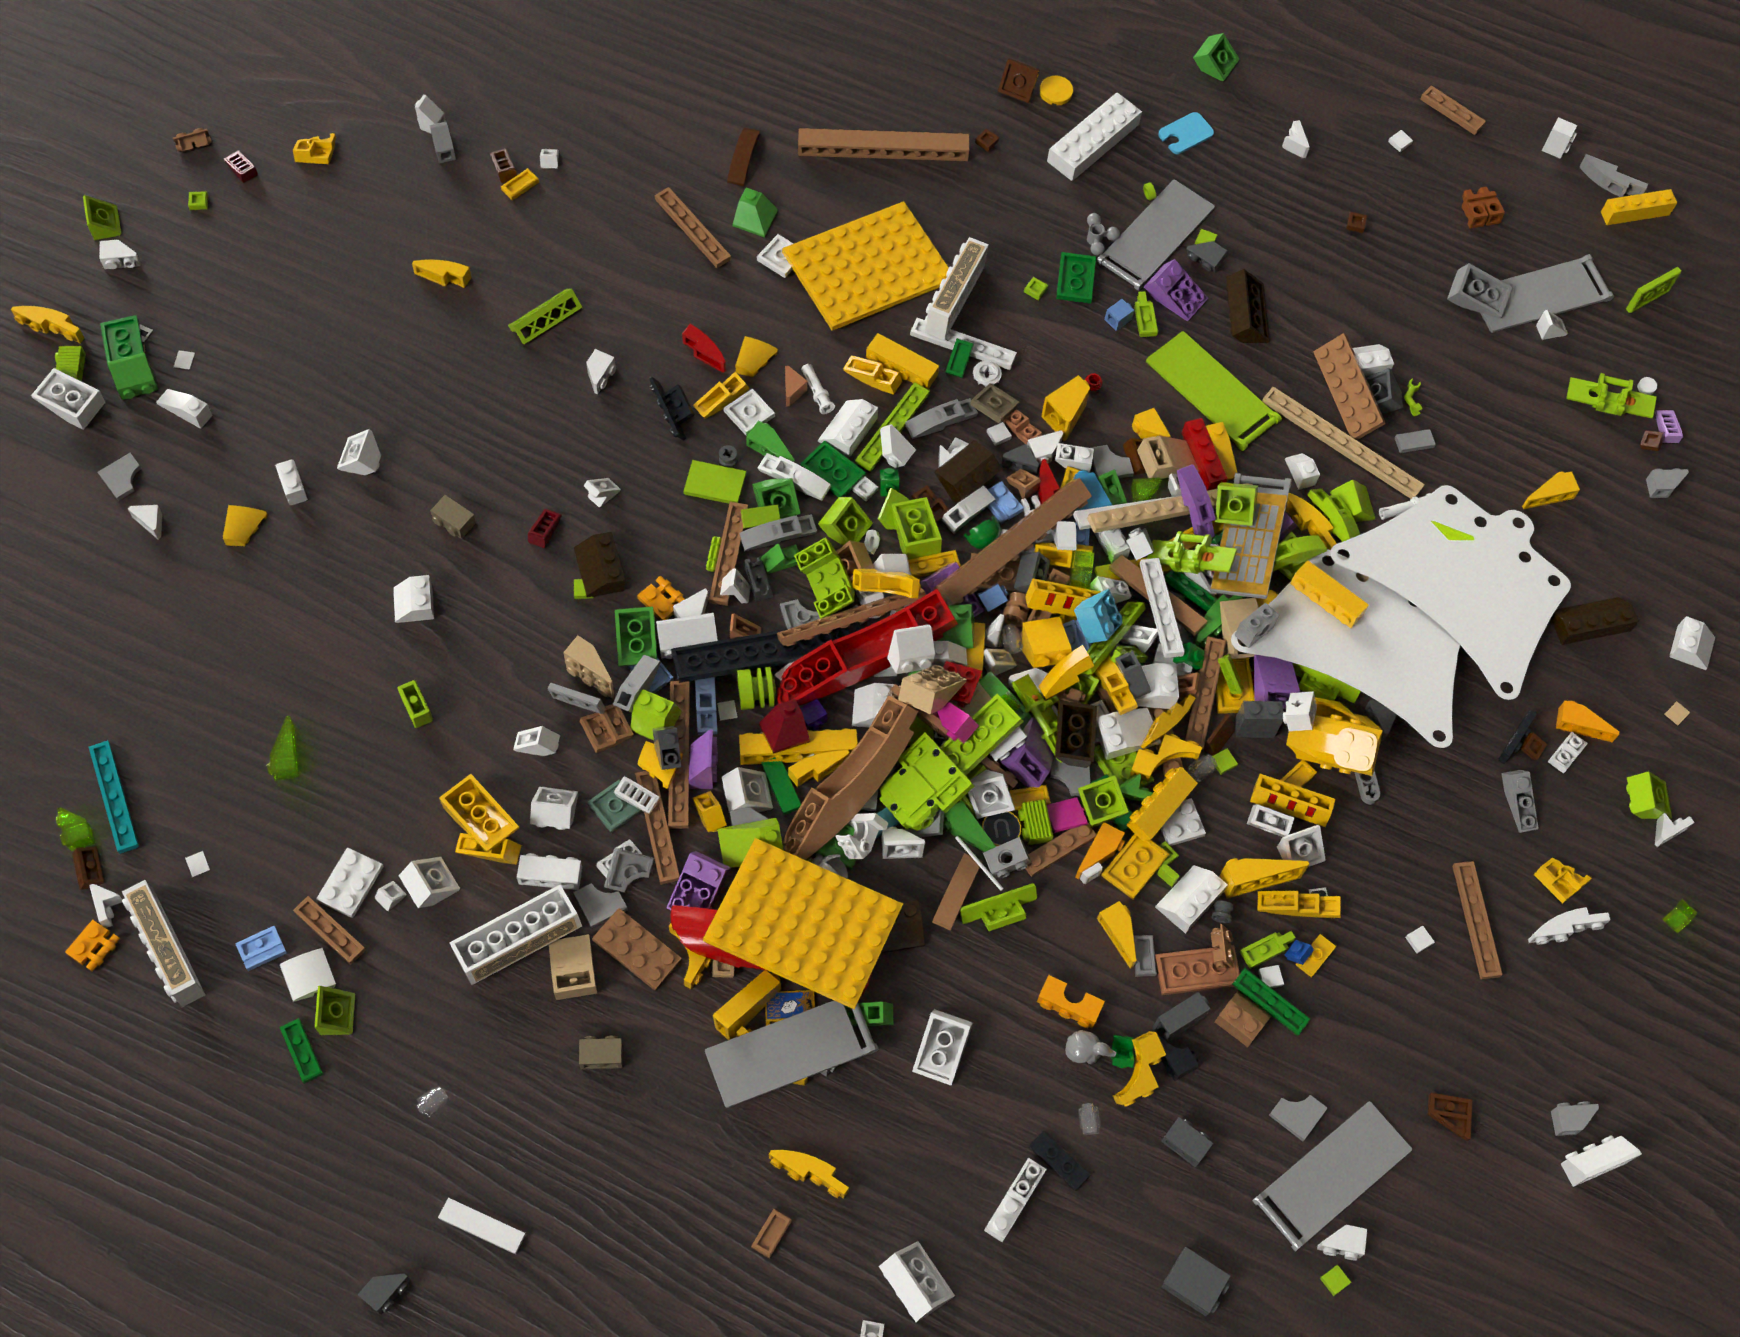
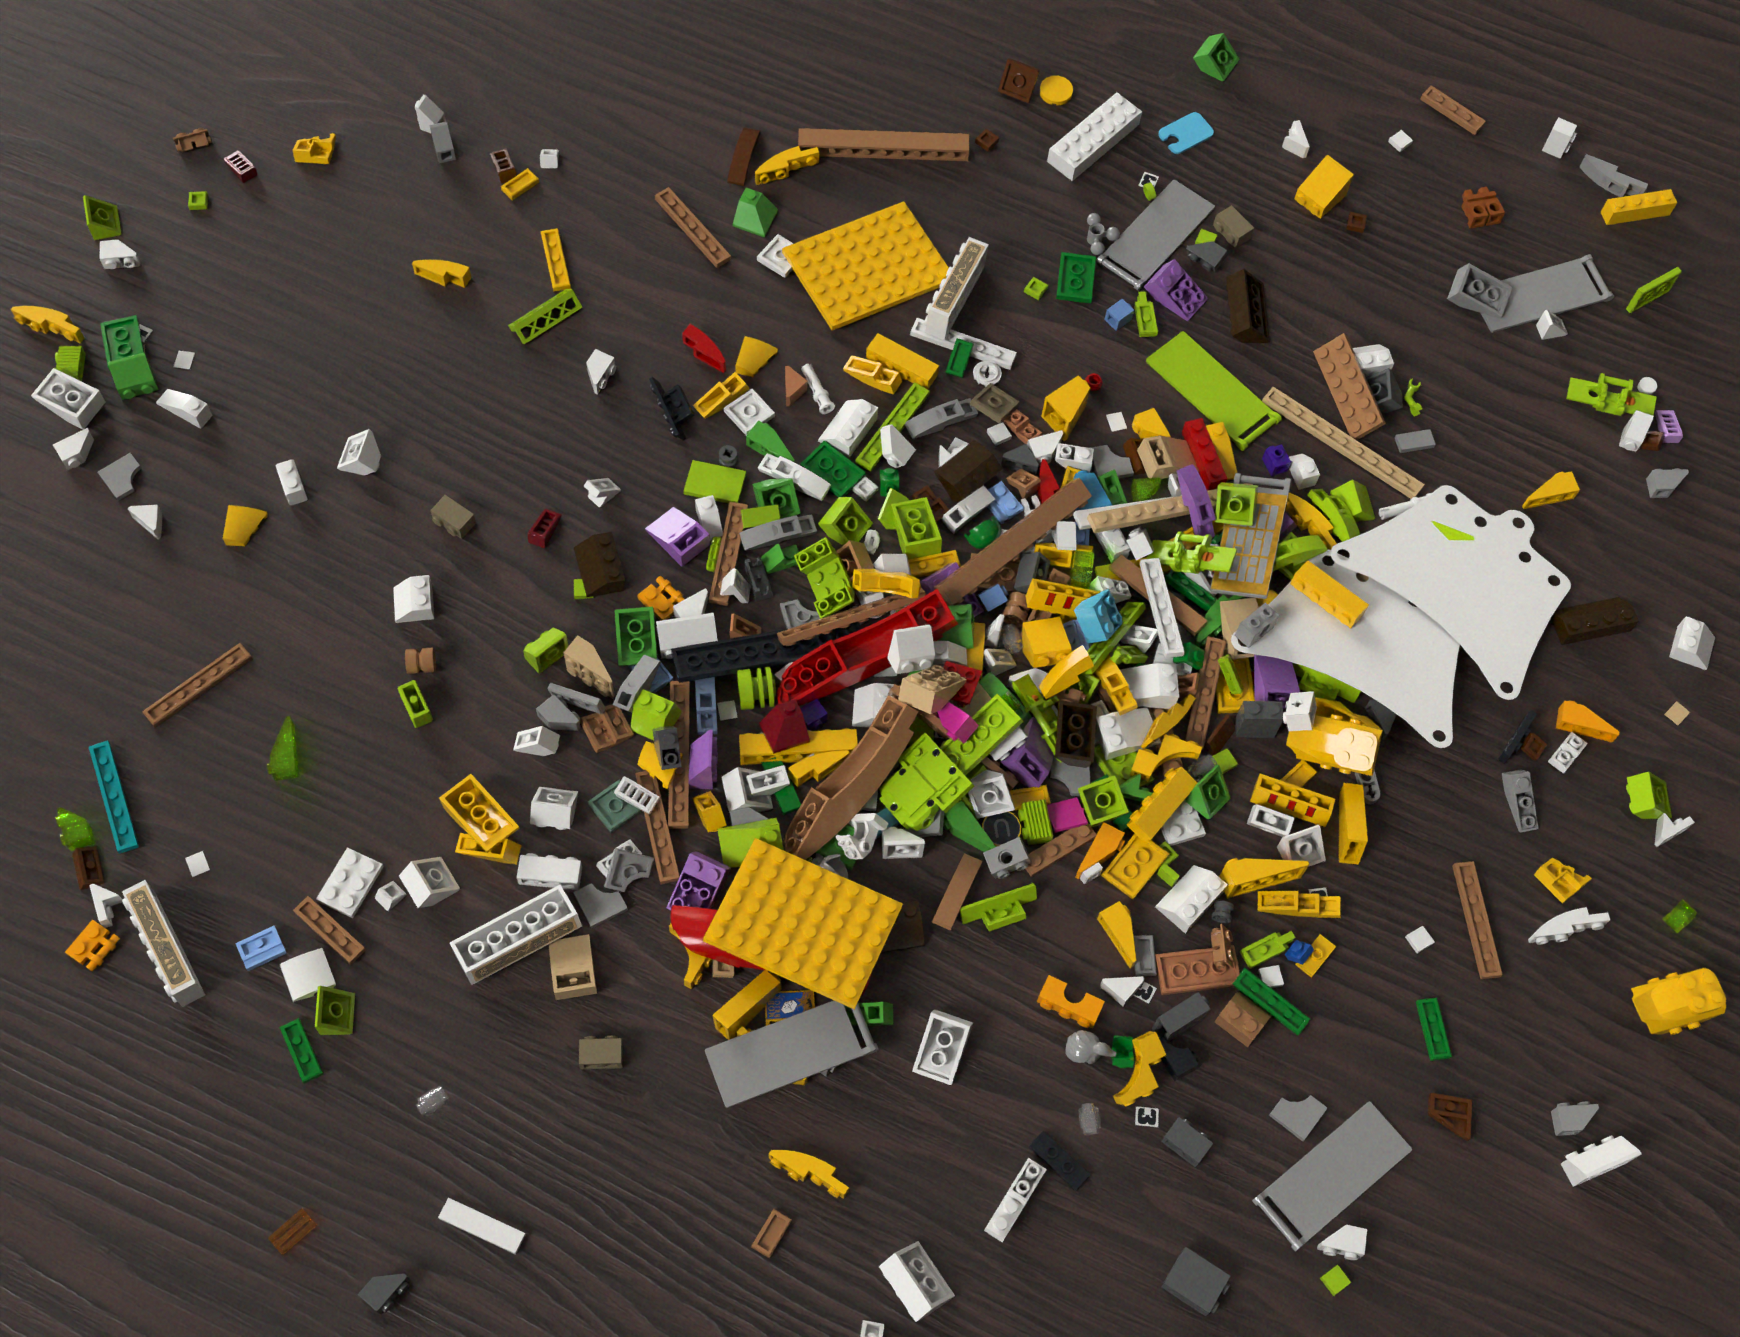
(74, 448): none -> white slope
(197, 685): none -> medium nougat tile
(272, 1238): none -> clear orange tile
(421, 660): none -> medium nougat wheel
(546, 649): none -> lime slope
(555, 259): none -> yellow tile
(557, 715): none -> light grey slope
(636, 949): medium nougat plate -> none
(679, 535): none -> medium lavender slope
(709, 516): none -> white slope
(768, 781): none -> white slope
(780, 164): none -> yellow slope
(979, 863): white axle -> none
(1116, 421): none -> white sticker
(1121, 988): none -> white slope
(1133, 674): dark grey slope -> none
(1145, 992): none -> sticker
(1146, 1116): none -> sticker
(1147, 177): none -> sticker
(1209, 793): none -> bright green slope
(1233, 226): none -> dark tan brick
(1276, 460): none -> dark purple brick
(1324, 187): none -> yellow slope
(1352, 823): none -> yellow slope
(1433, 1029): none -> green tile
(1635, 431): none -> white slope
(1679, 1001): none -> yellow slope

